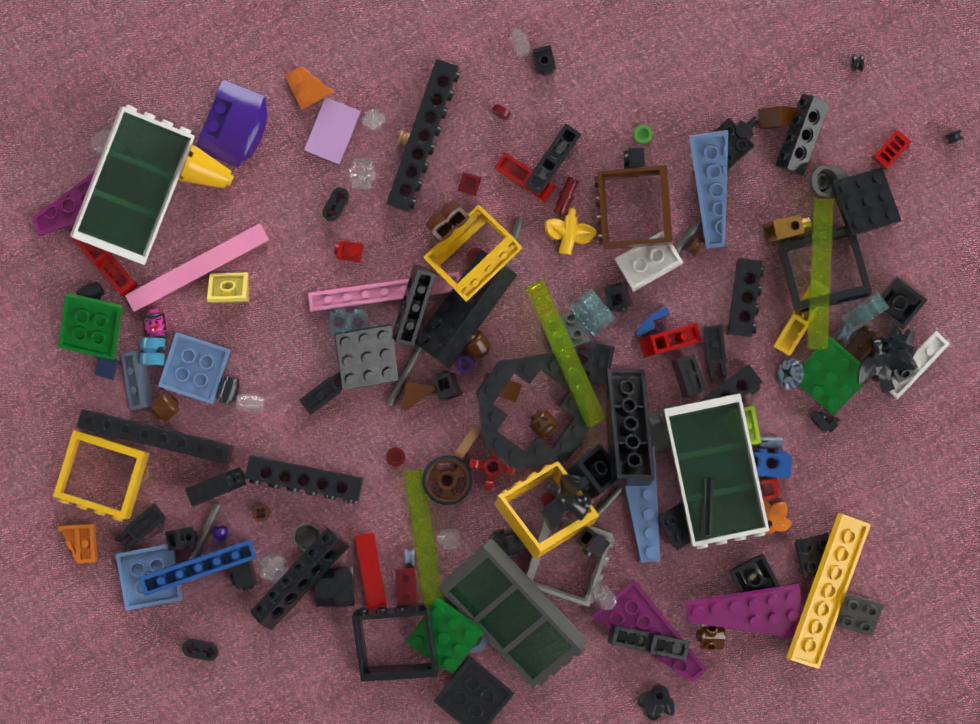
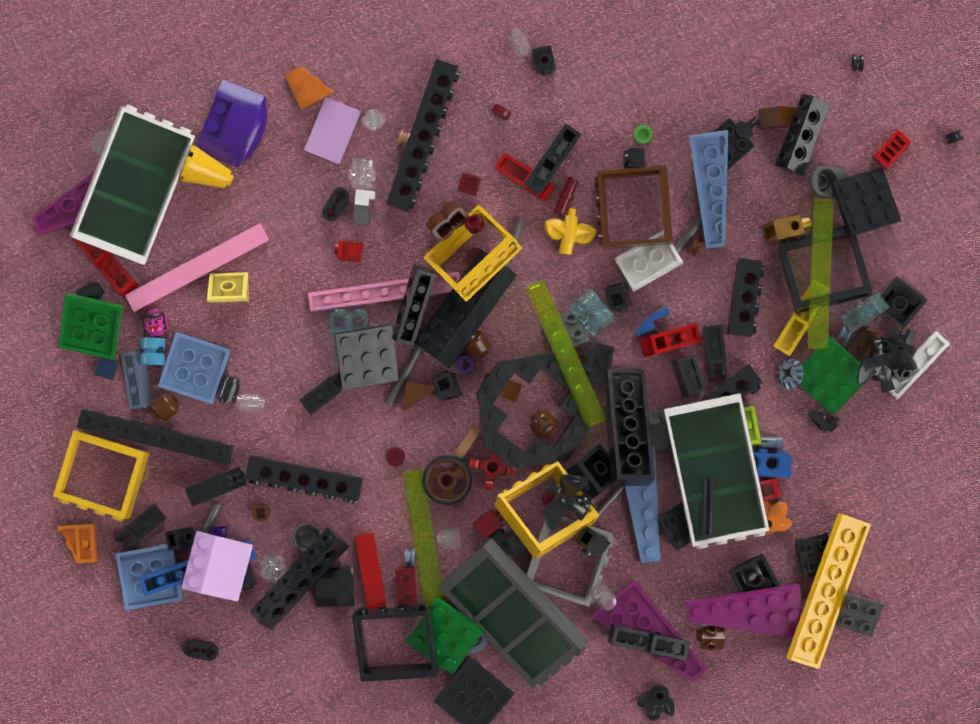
(216, 566): none -> lavender slope
(361, 206): none -> leg
(474, 223): none -> dark red tile
(488, 522): none -> dark red brick

